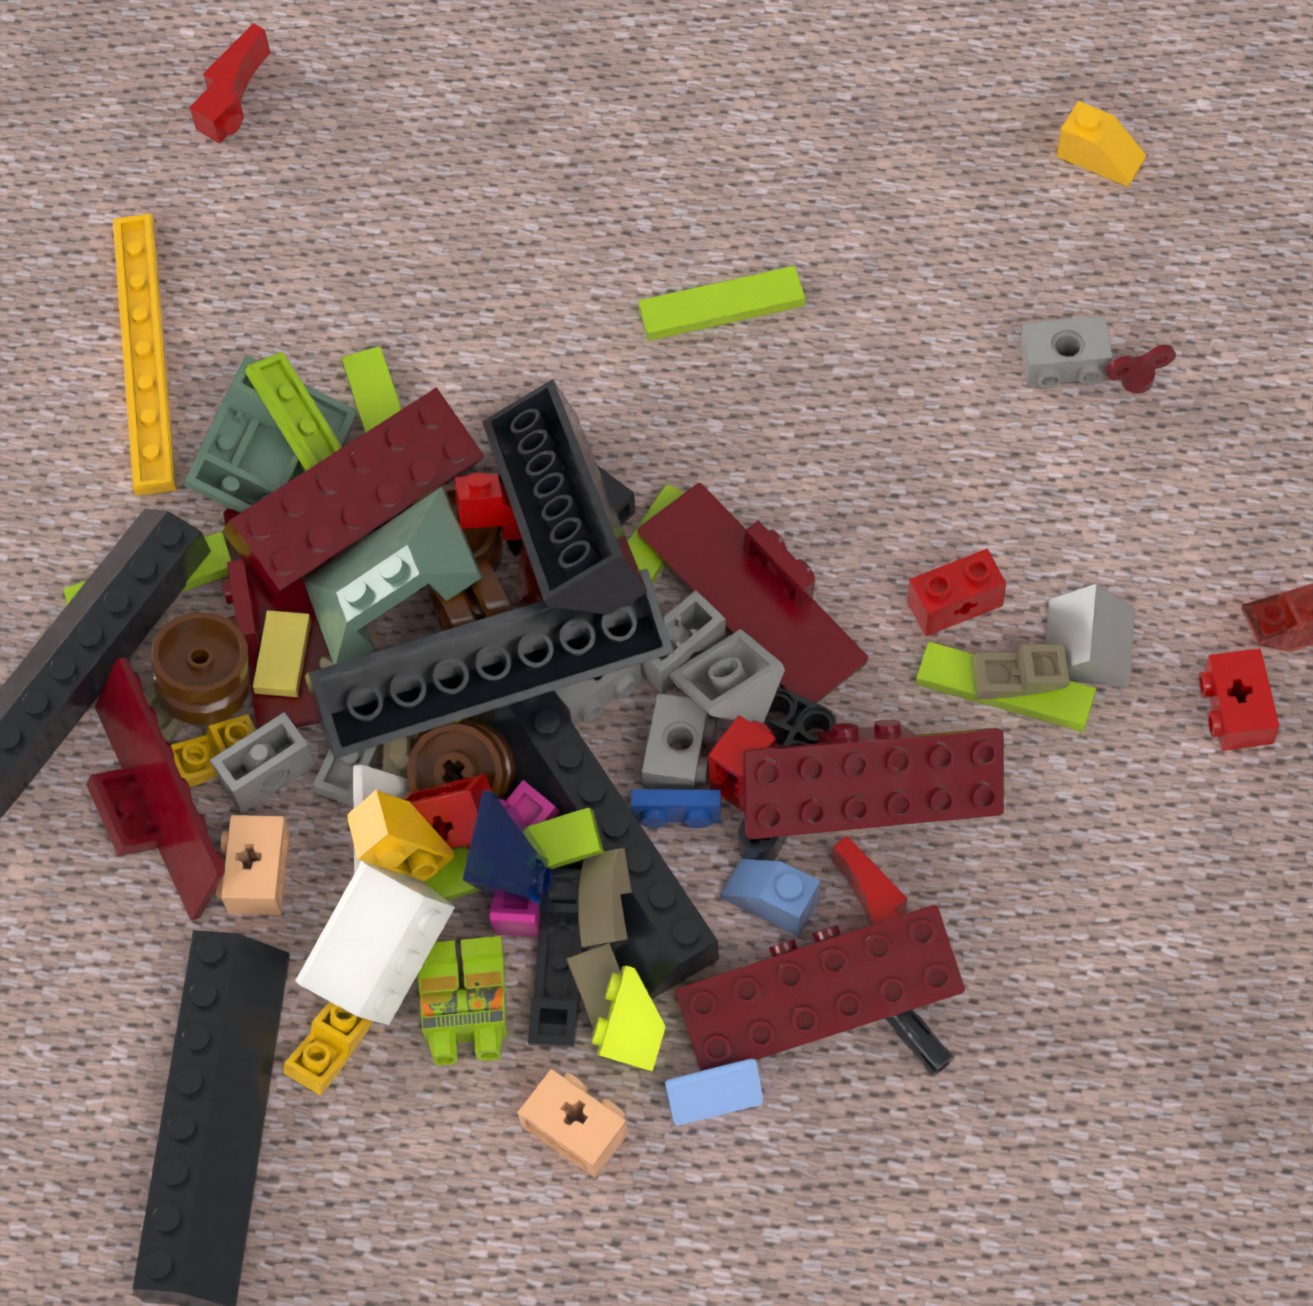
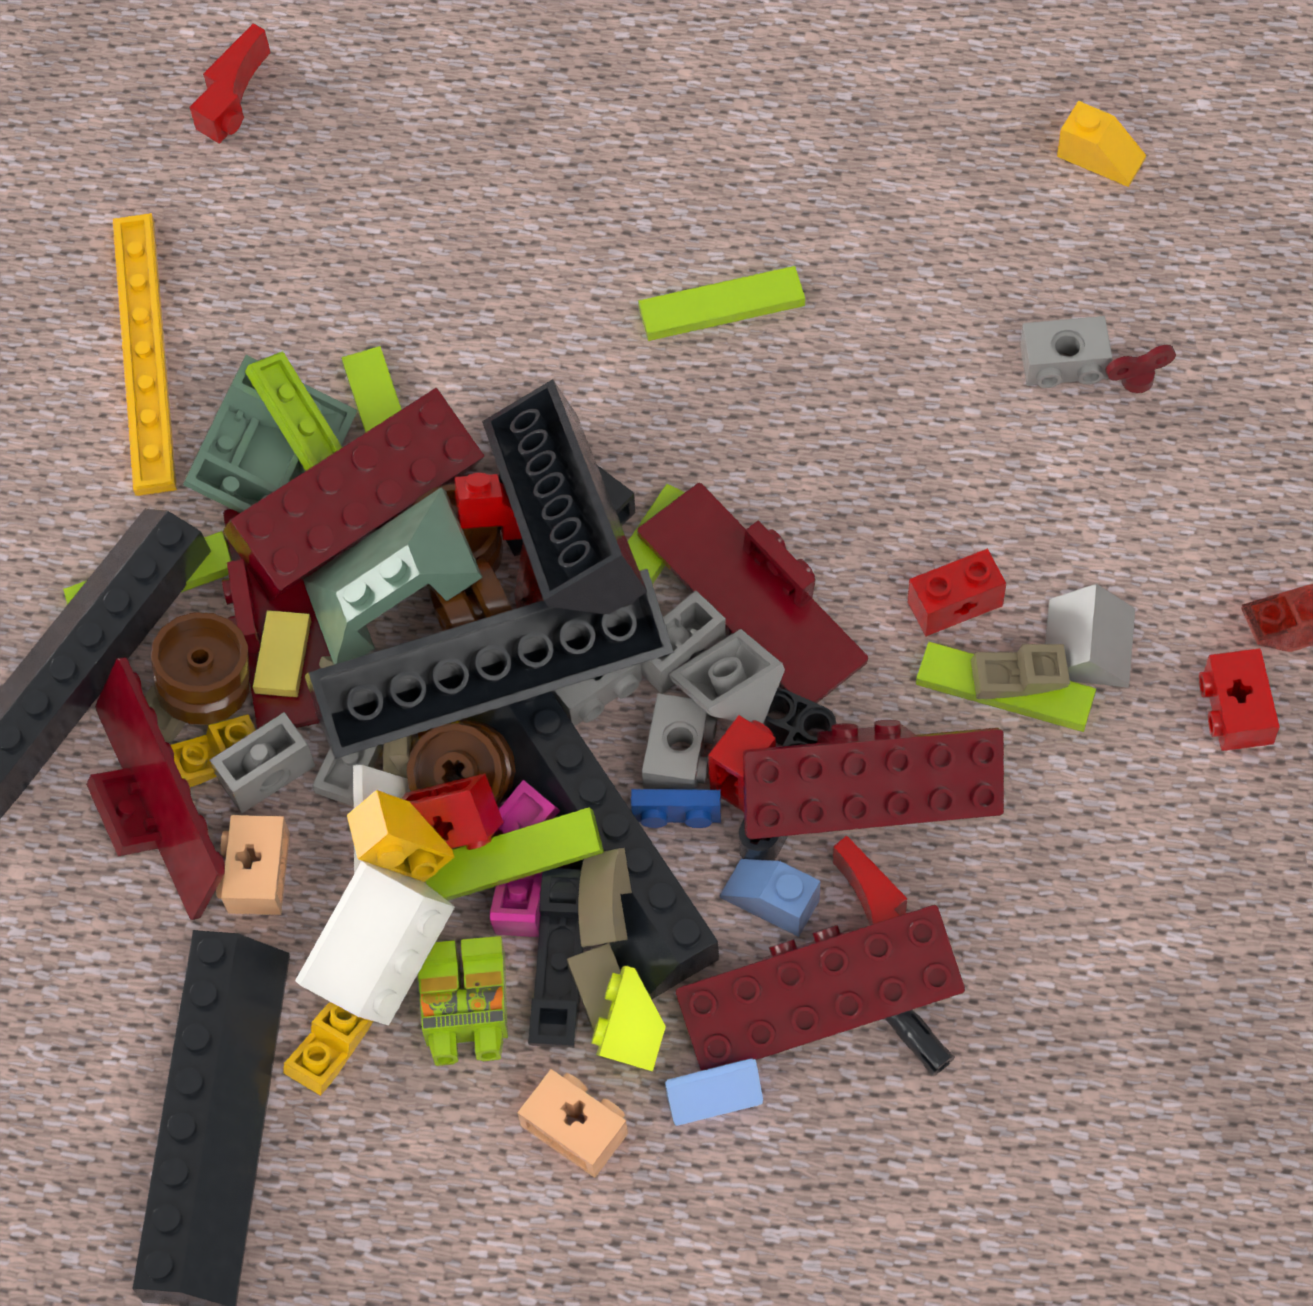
(505, 855): clear blue slope -> none

